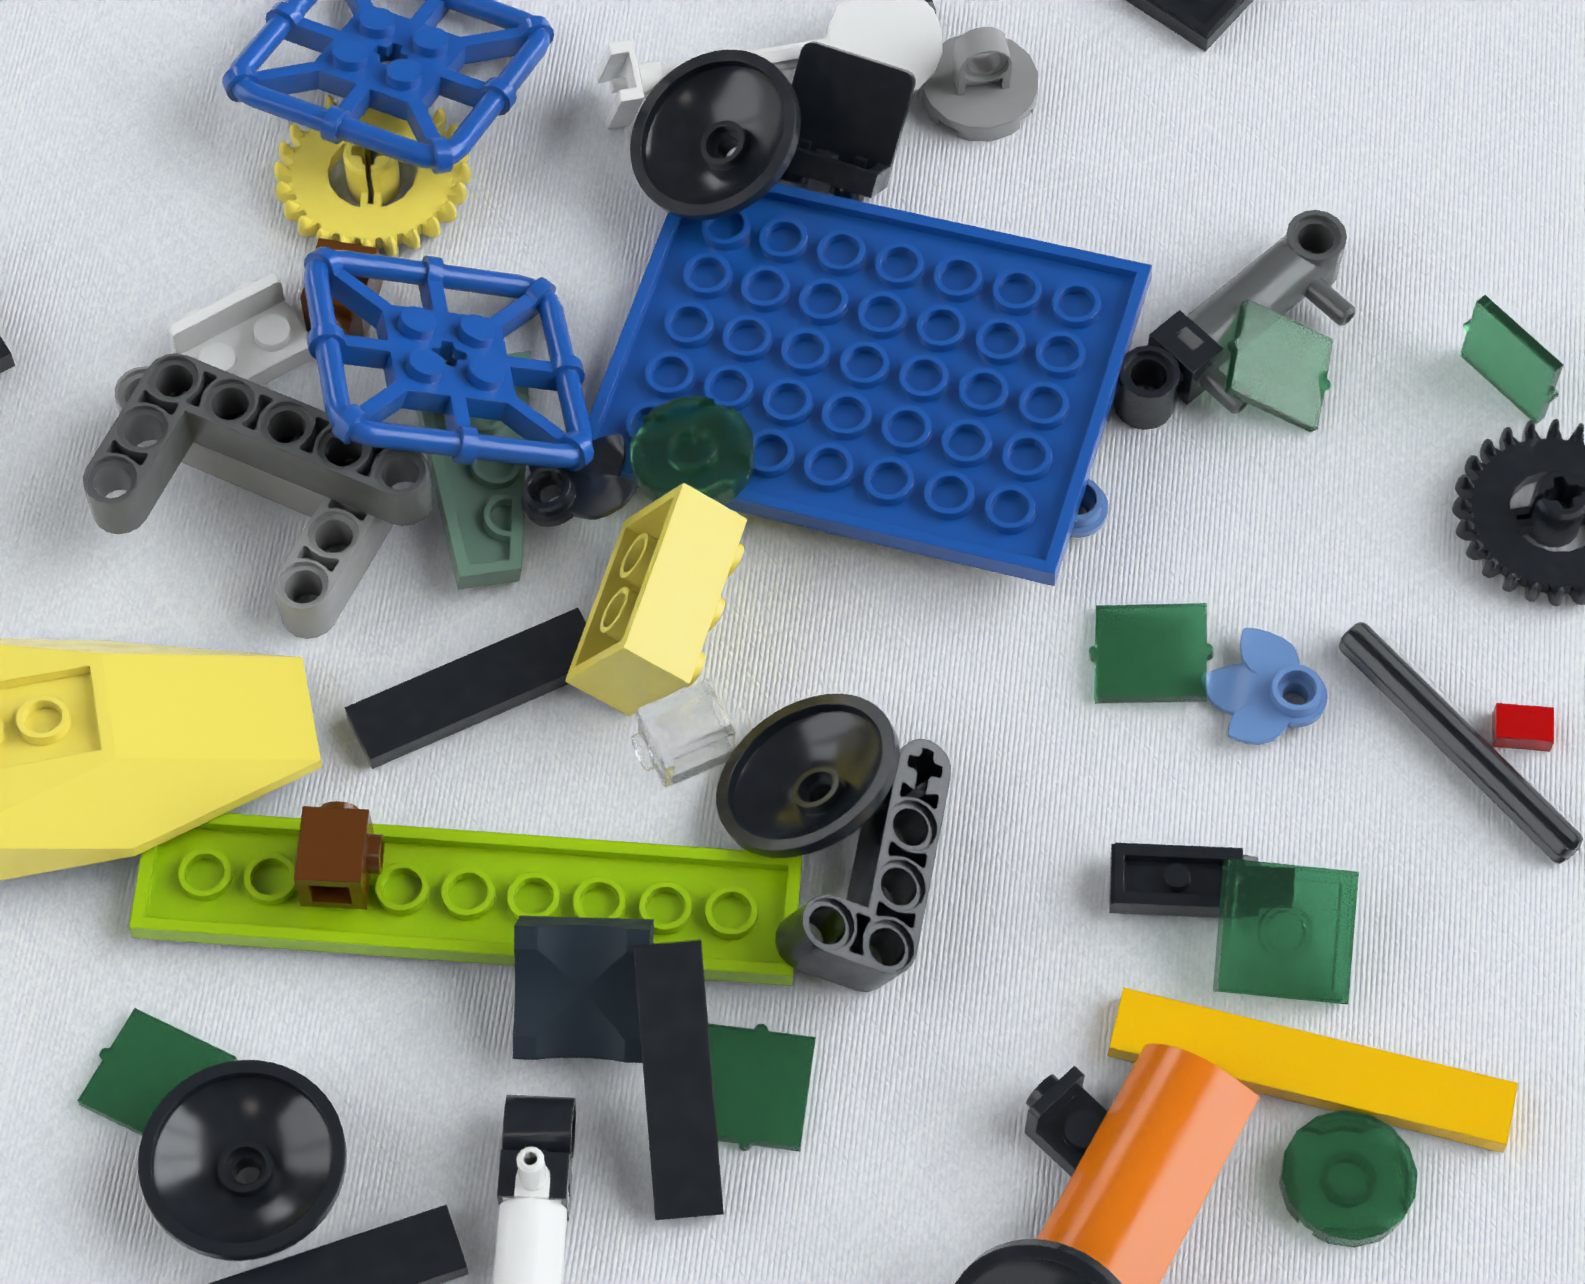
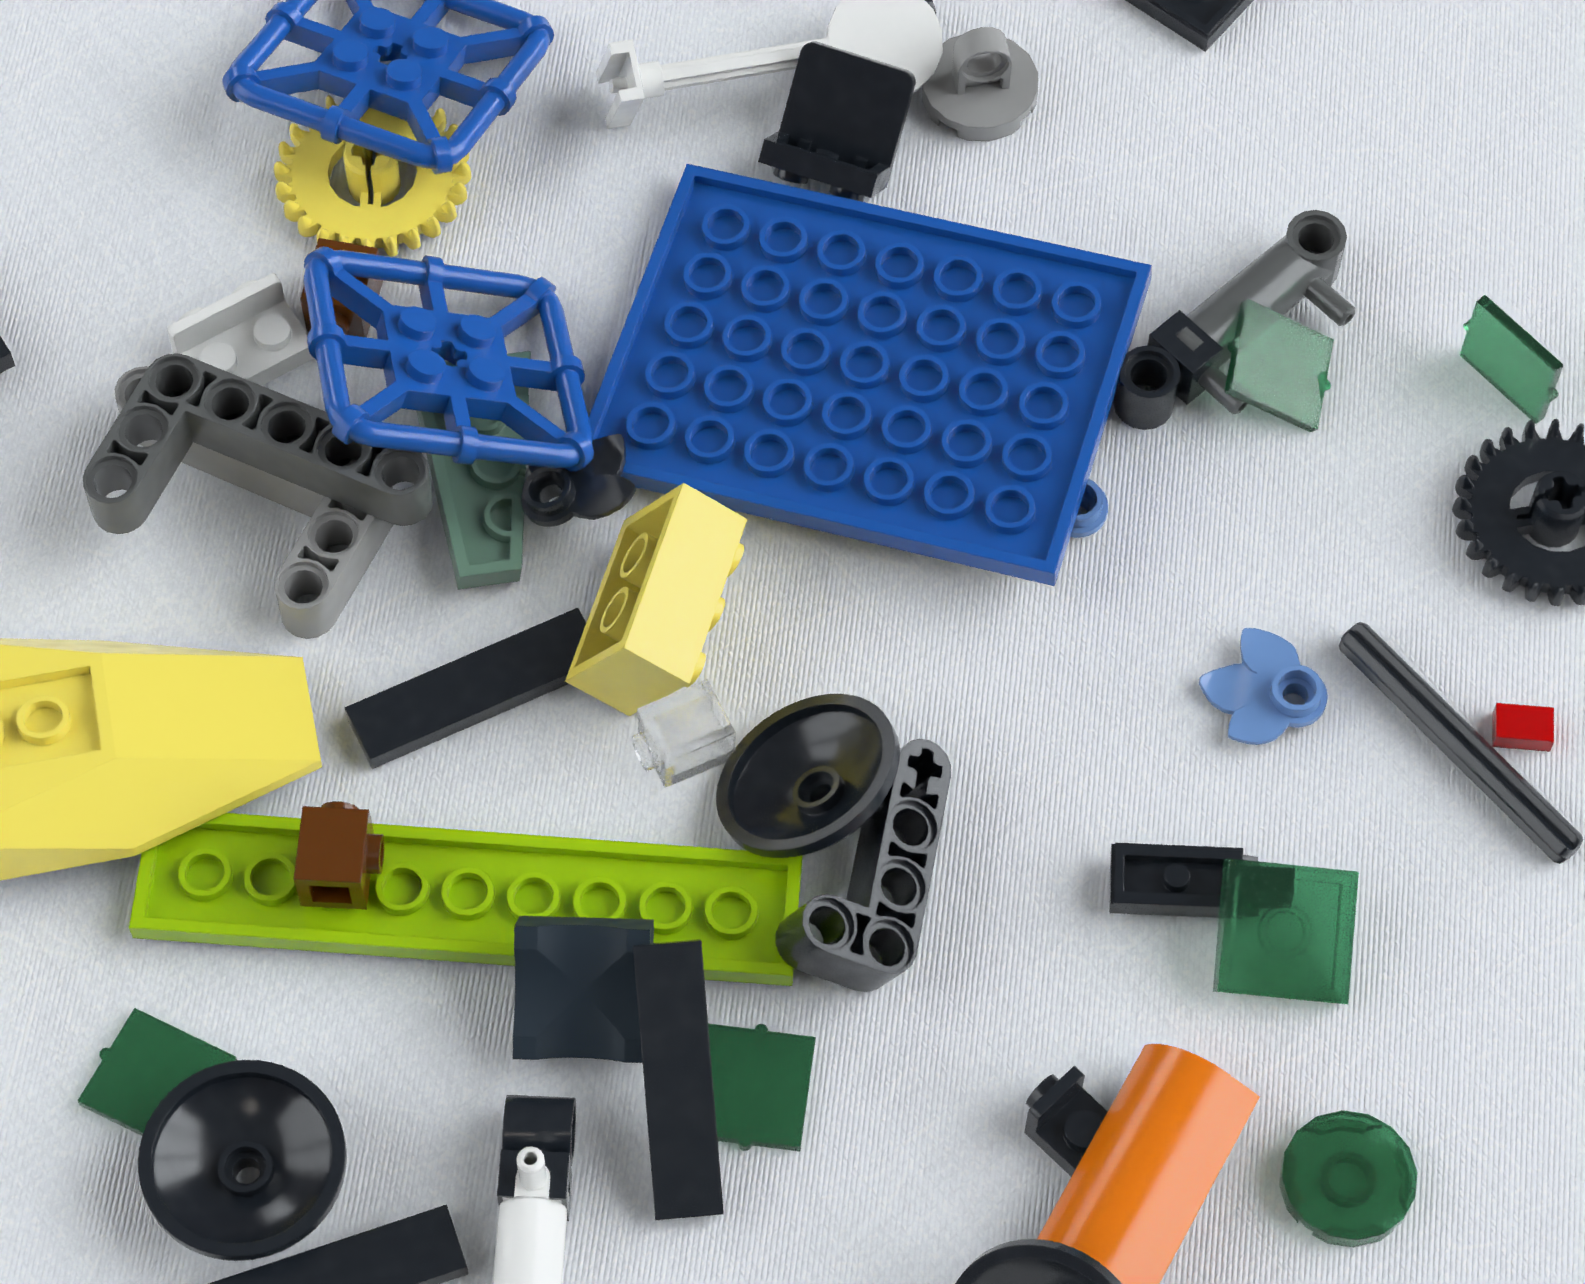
(693, 445): clear green tile -> none
(699, 117): black dish -> none
(1151, 653): clear green piece -> none
(1323, 1070): yellow tile -> none

